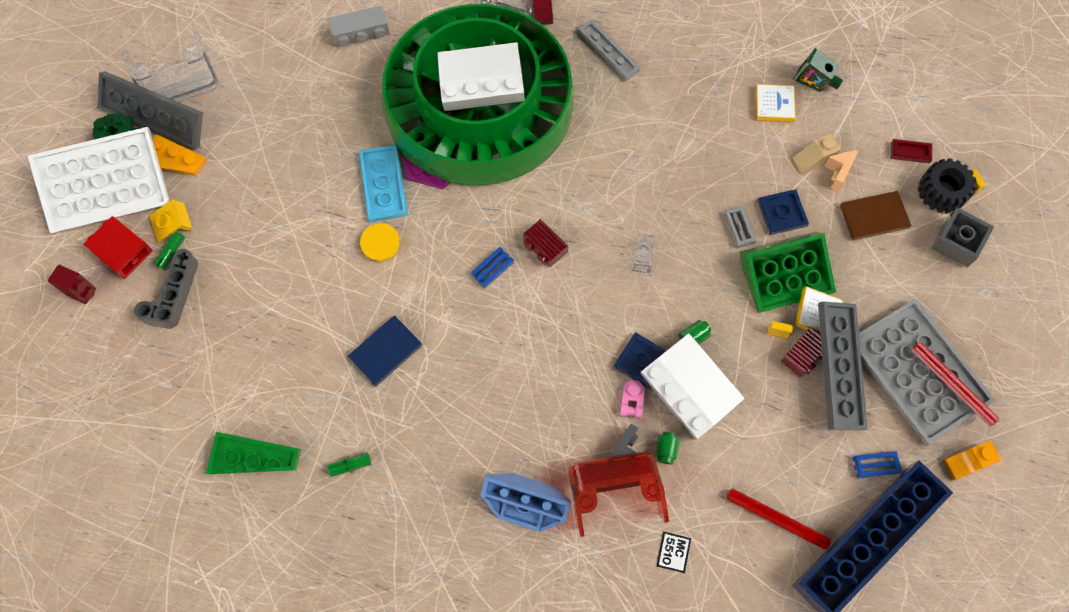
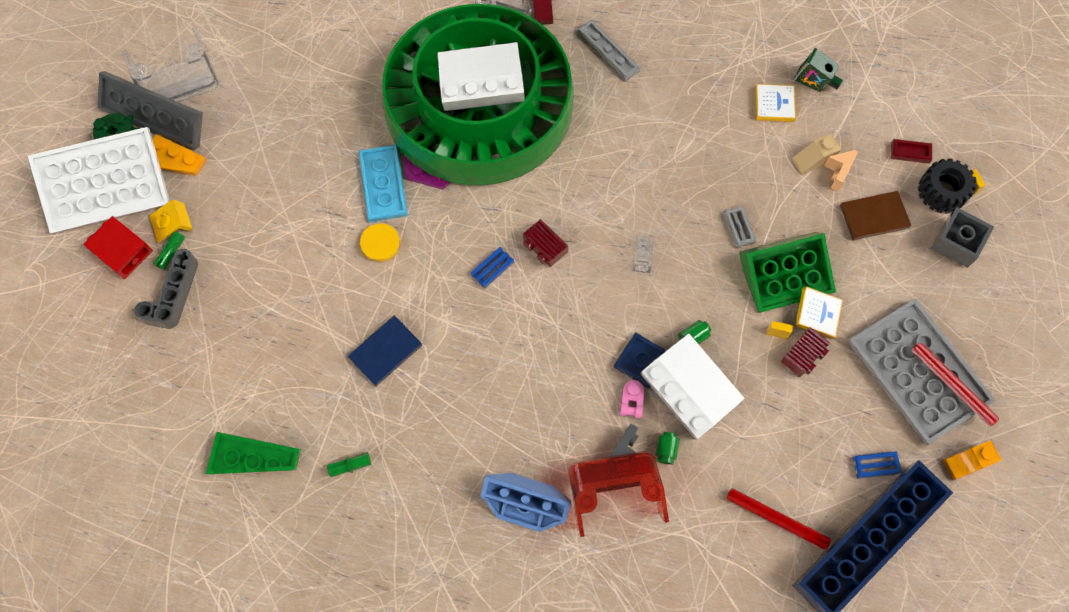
(72, 284): dark red brick -> none
(358, 26): light grey brick -> none
(674, 552): sticker -> none
(783, 212): dark blue tile -> none
(842, 366): dark grey plate -> none

